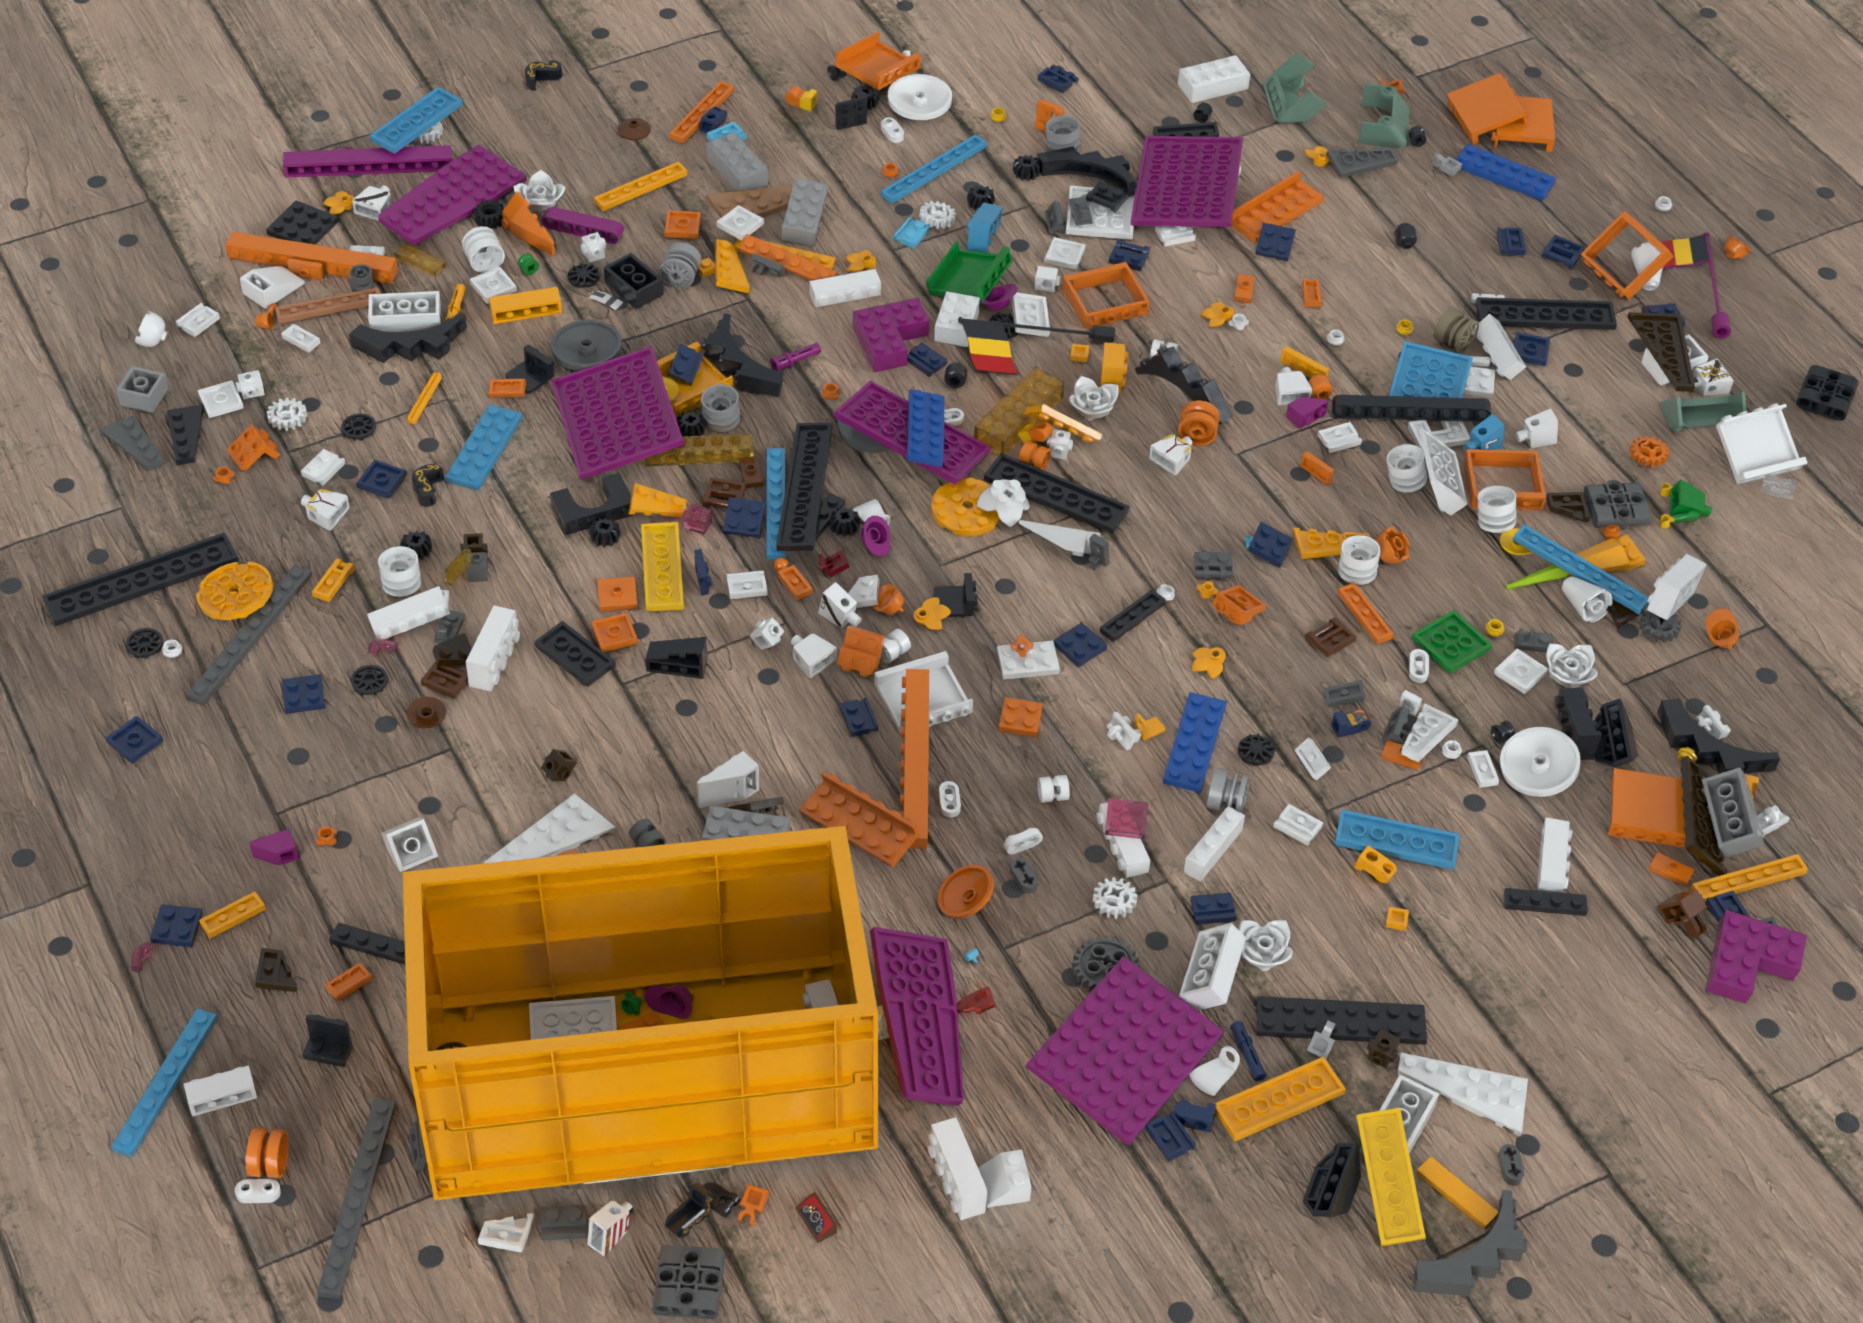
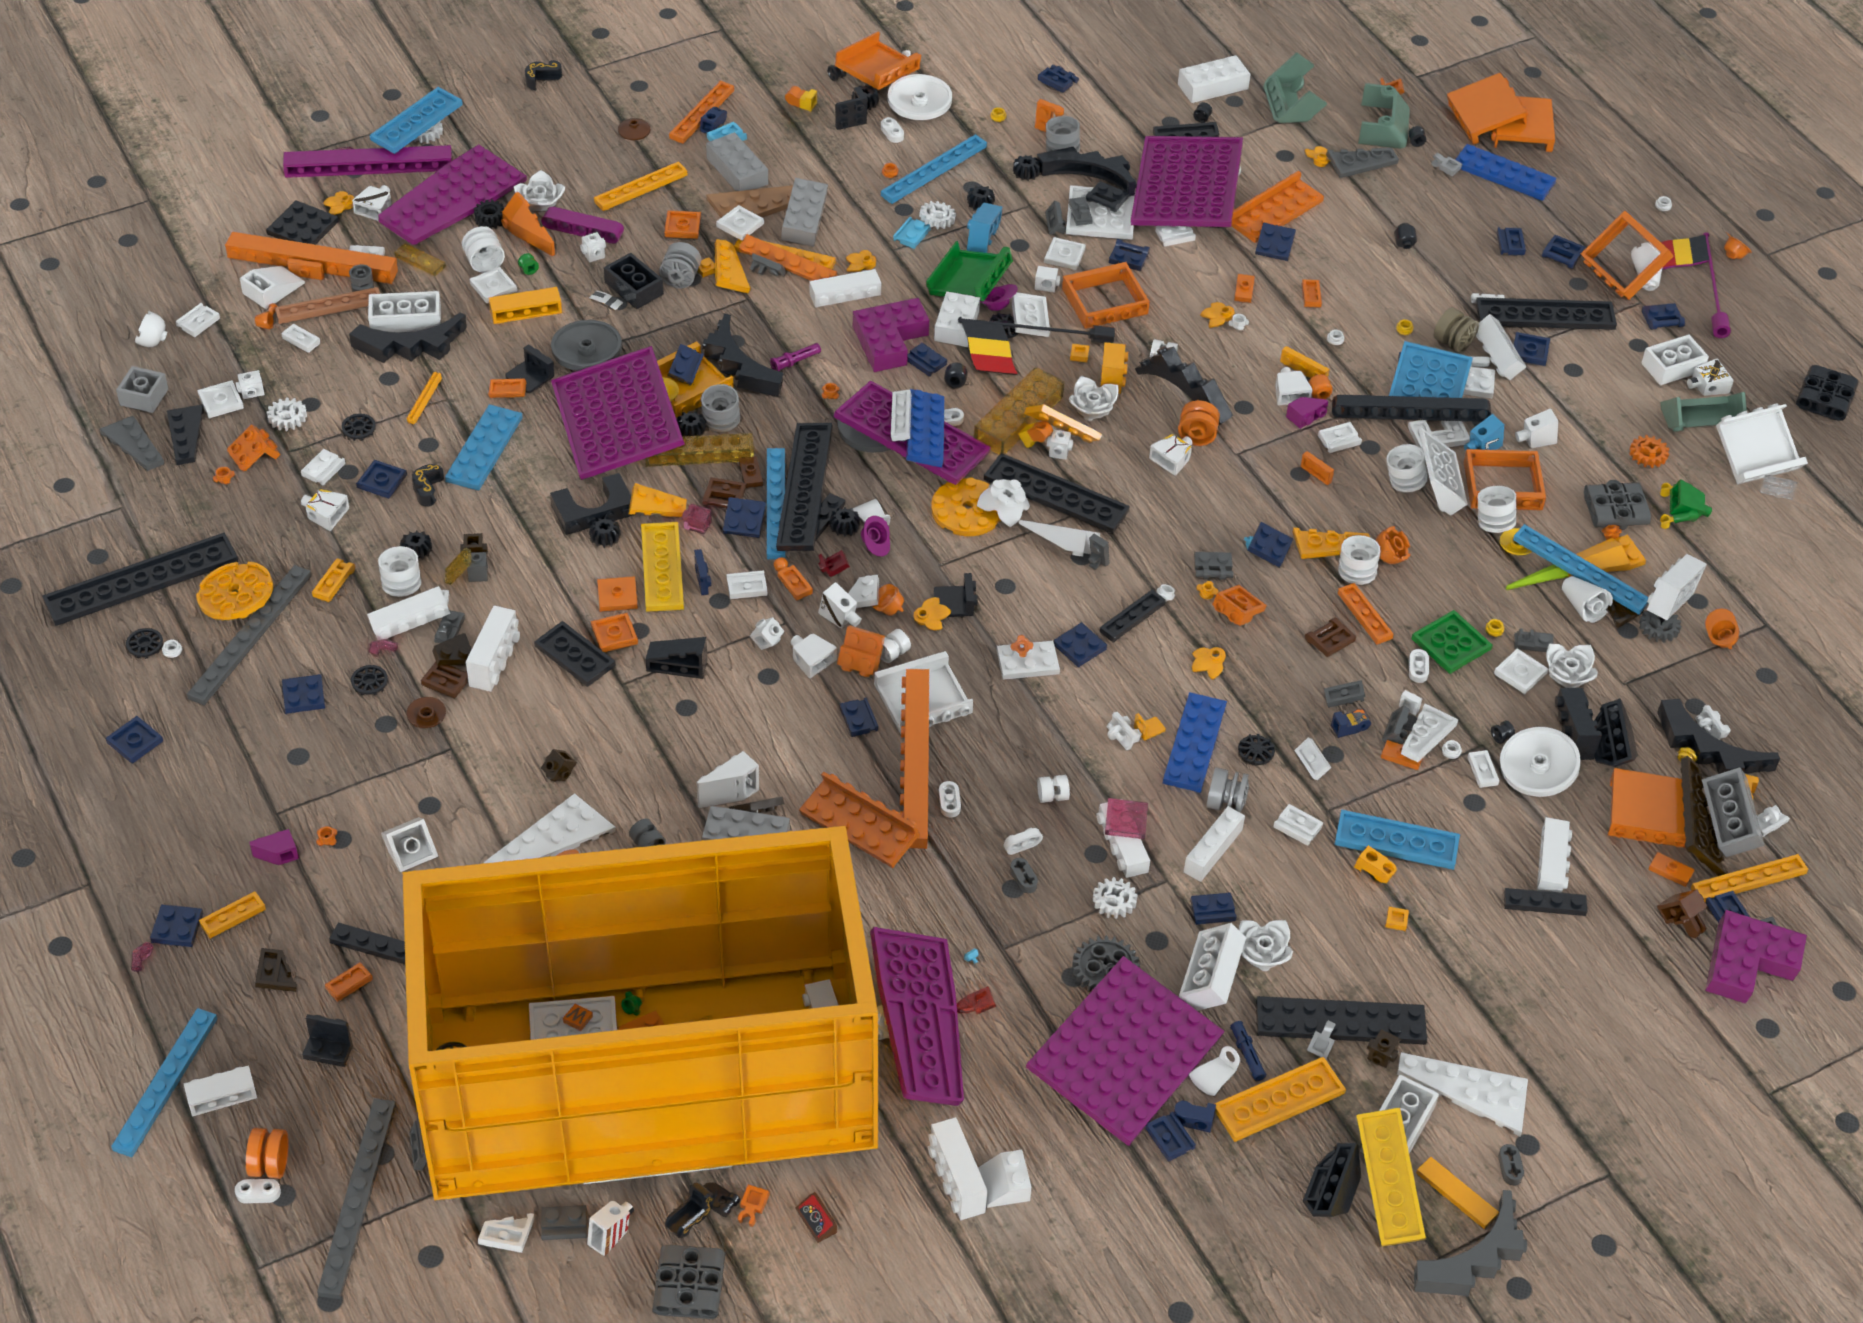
(454, 307): light orange pin -> none
(577, 1017): none -> orange tile
(585, 274): black wheel -> none
(670, 1000): magenta piece -> none
(901, 415): none -> white plate
(965, 891): orange dish -> none
(1020, 717): orange plate -> none
(1035, 455): orange wheel -> none
(1569, 504): dark brown wing -> none
(1666, 342): dark brown wing -> none

